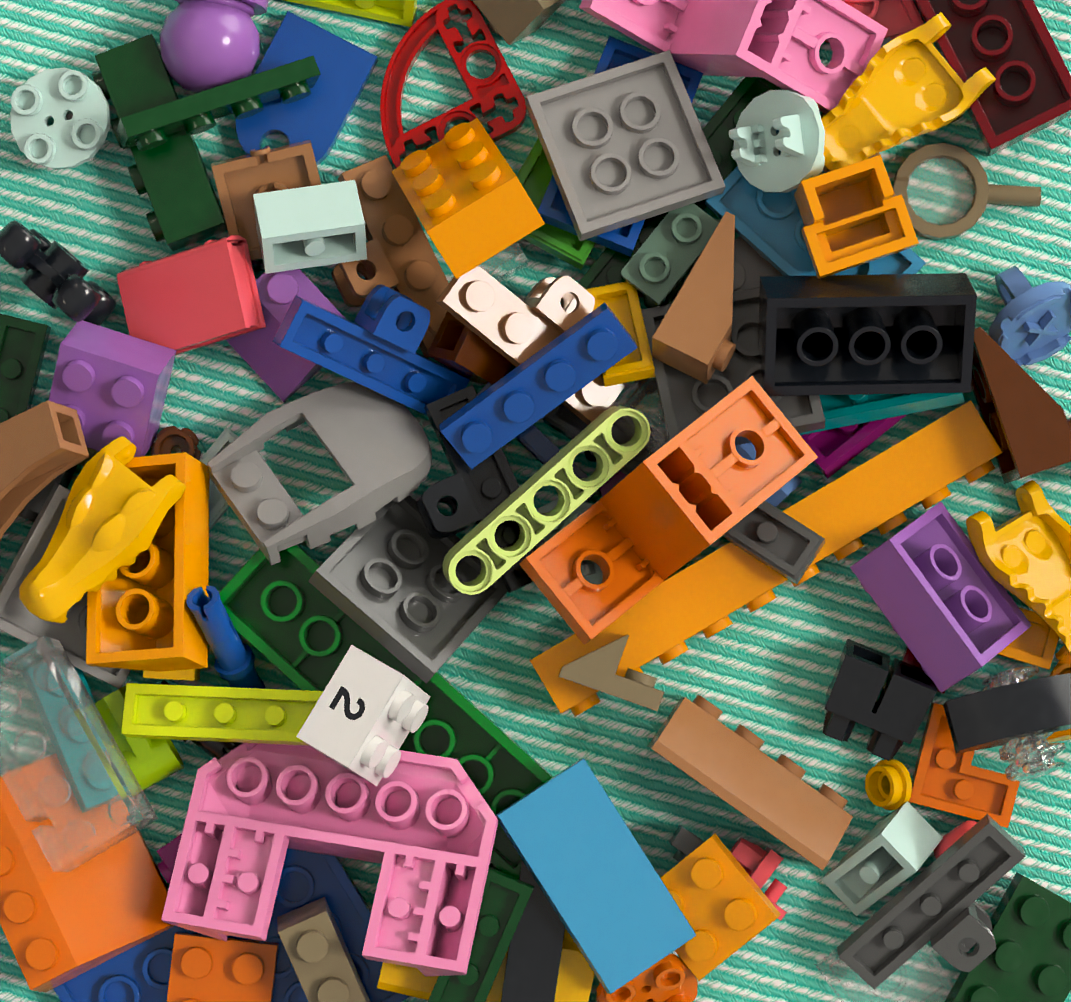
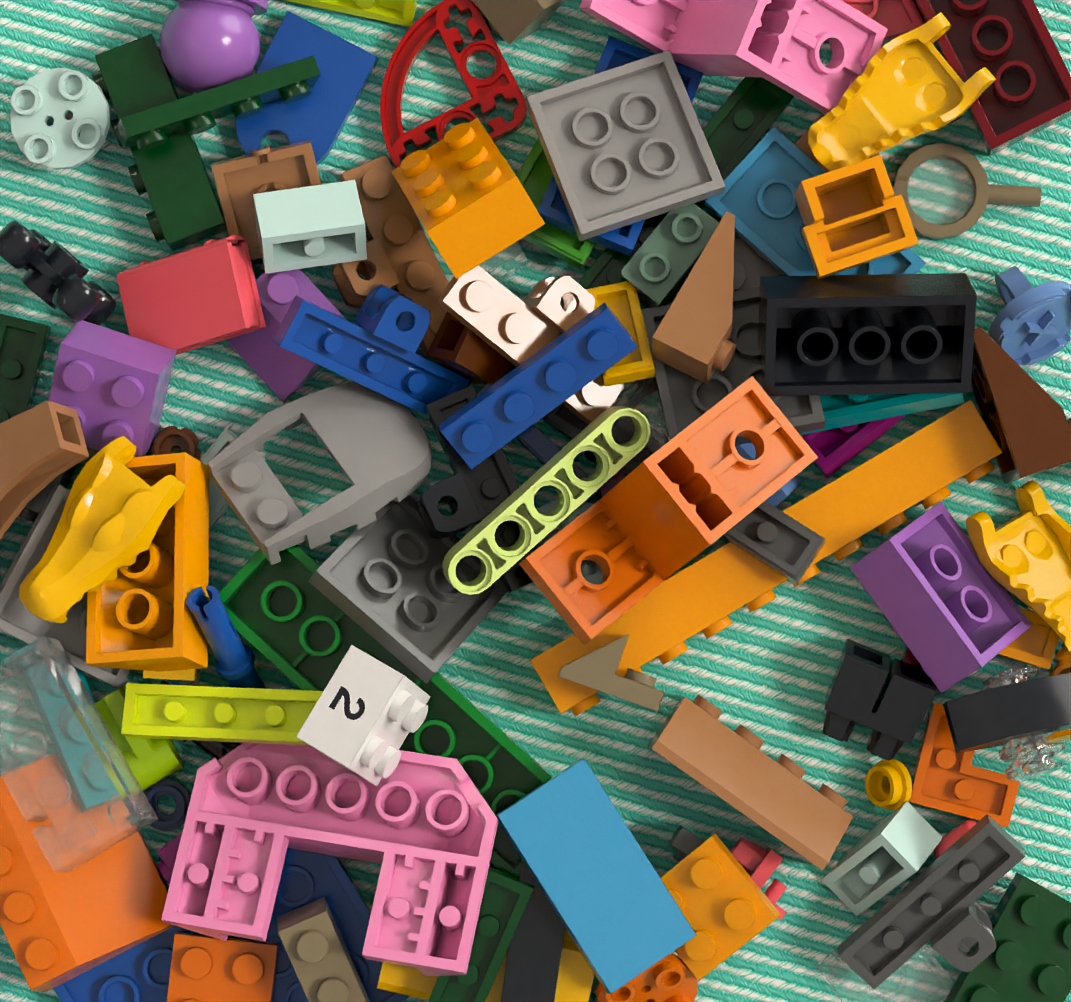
(181, 797): none -> dark blue plate
(799, 140): light aqua plate -> none

